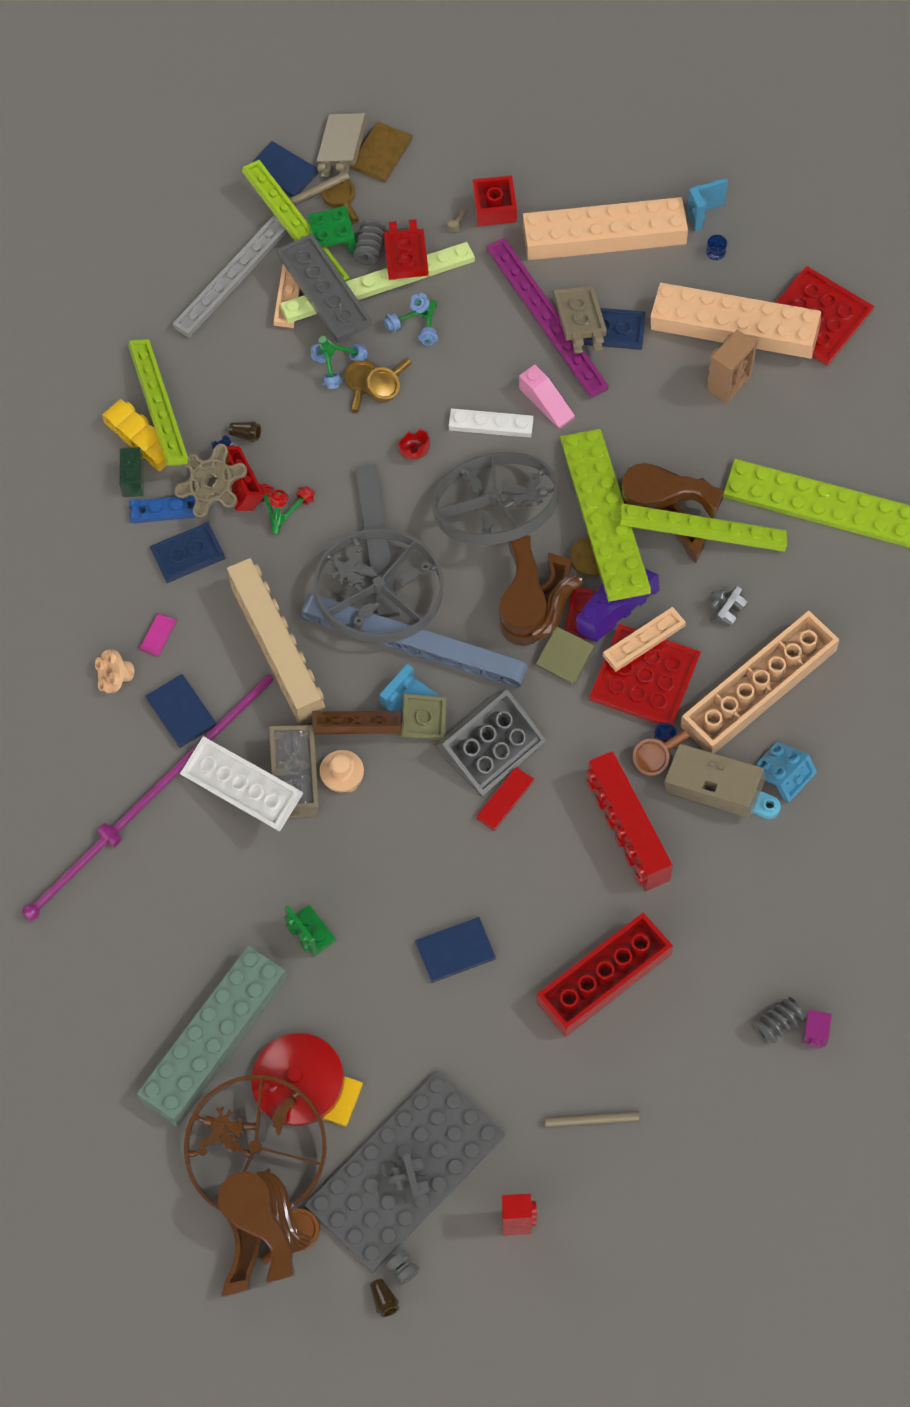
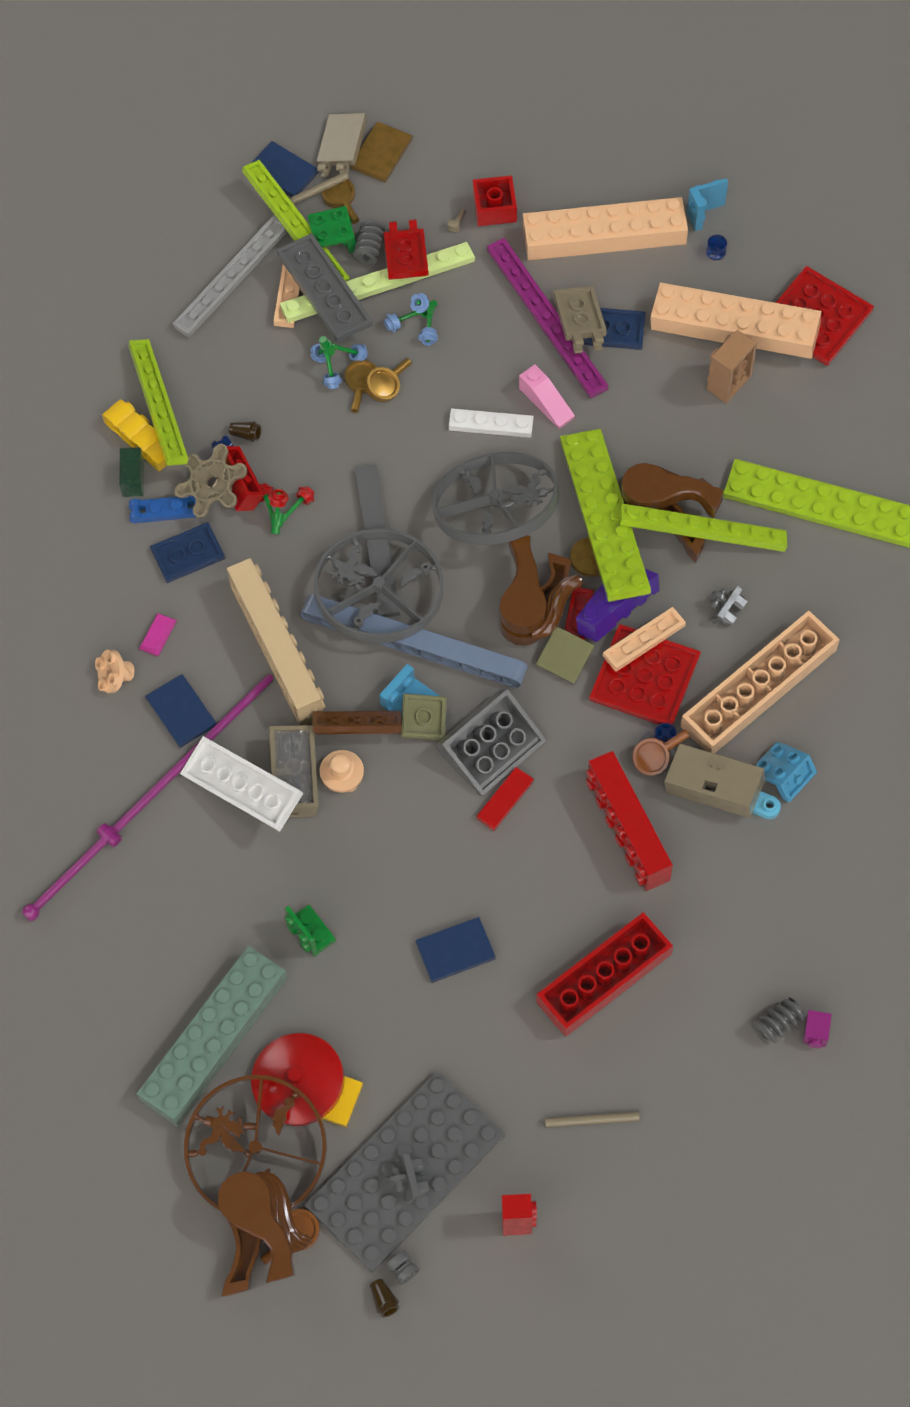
(414, 444): red hair -> none

